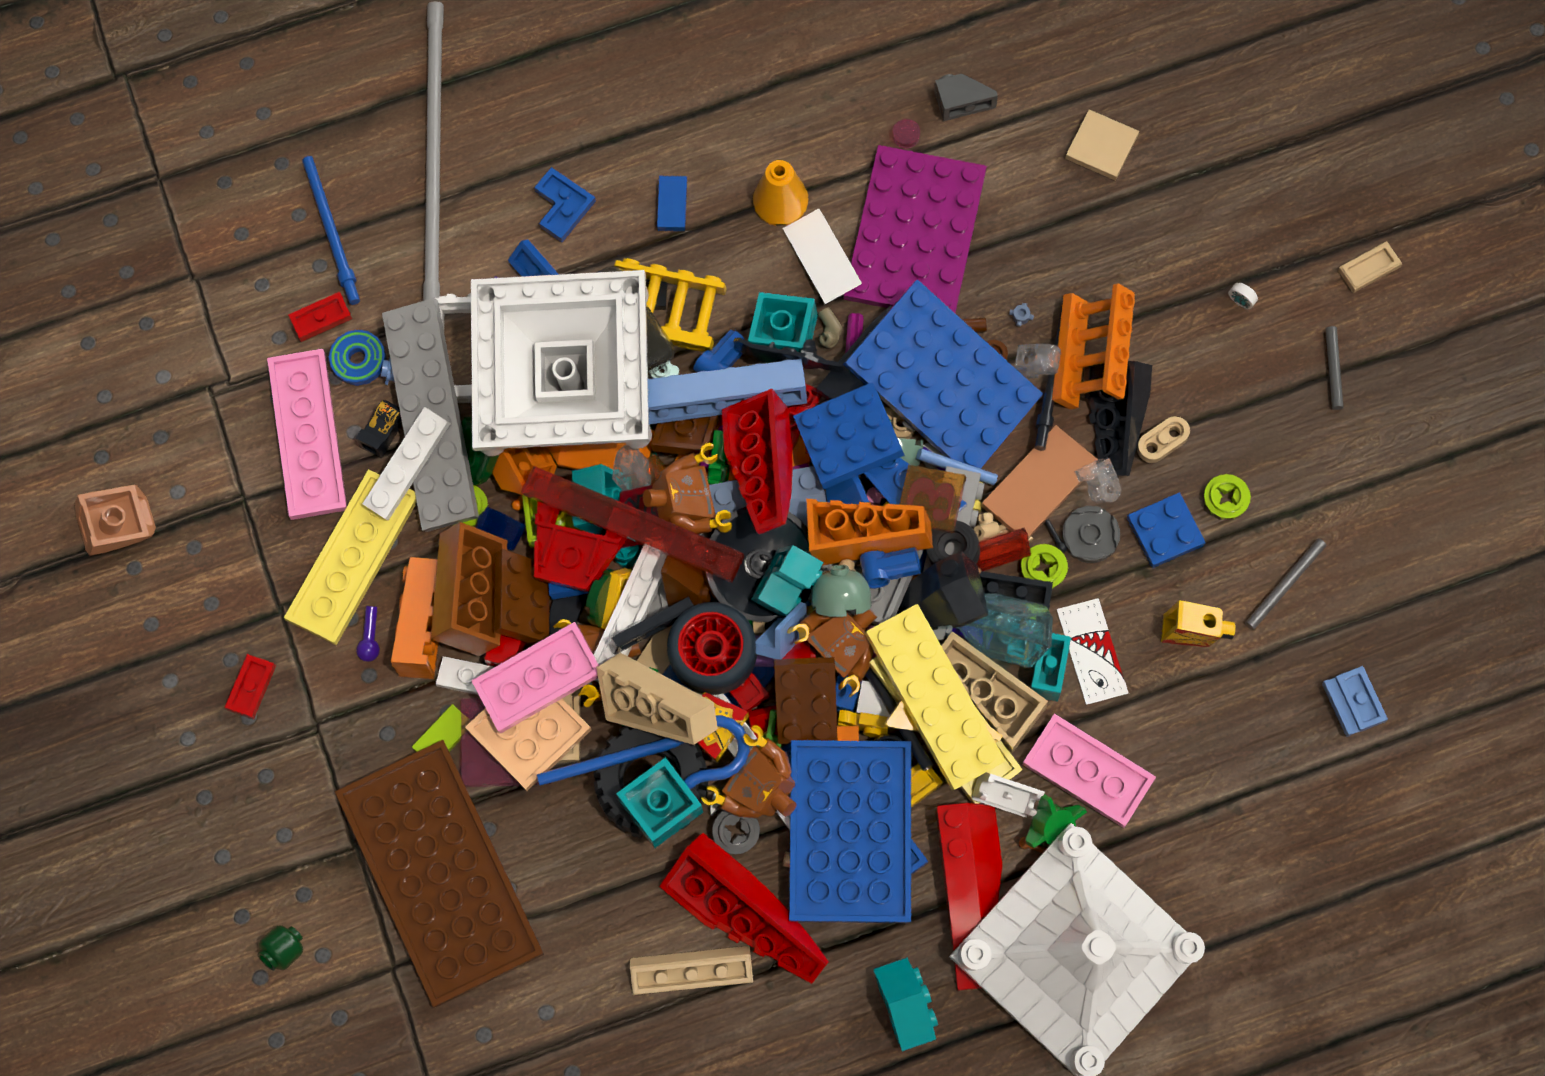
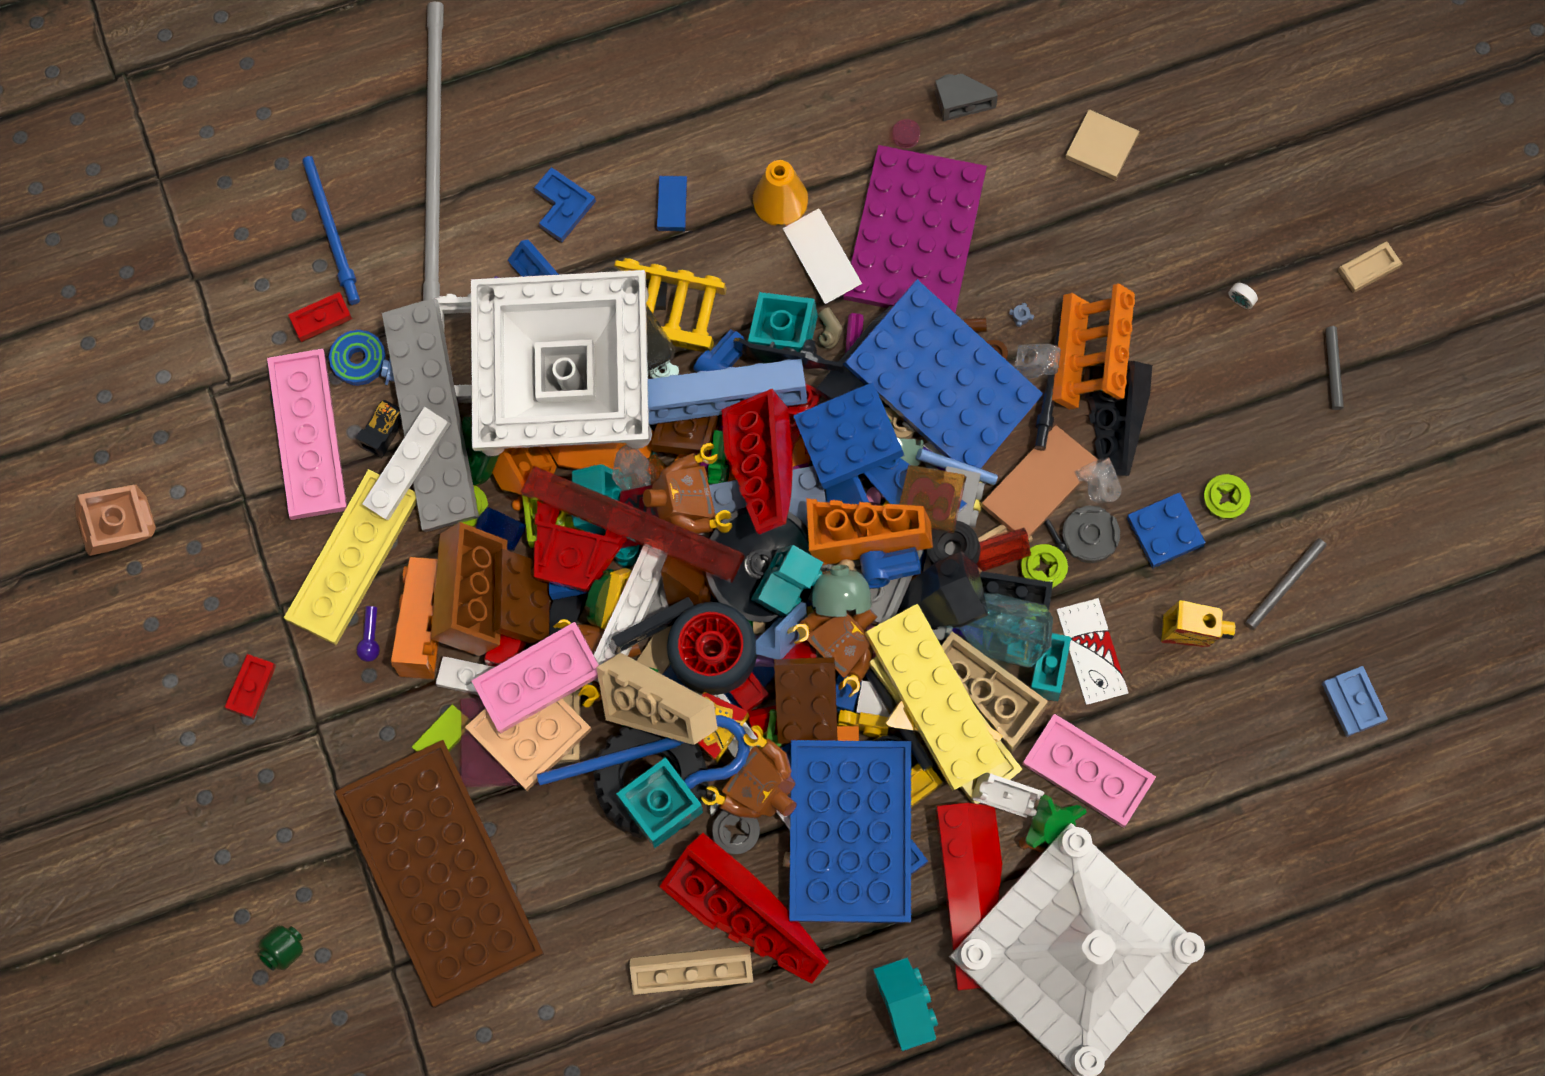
(986, 527): tan arm -> none
(1162, 440): tan plate -> none

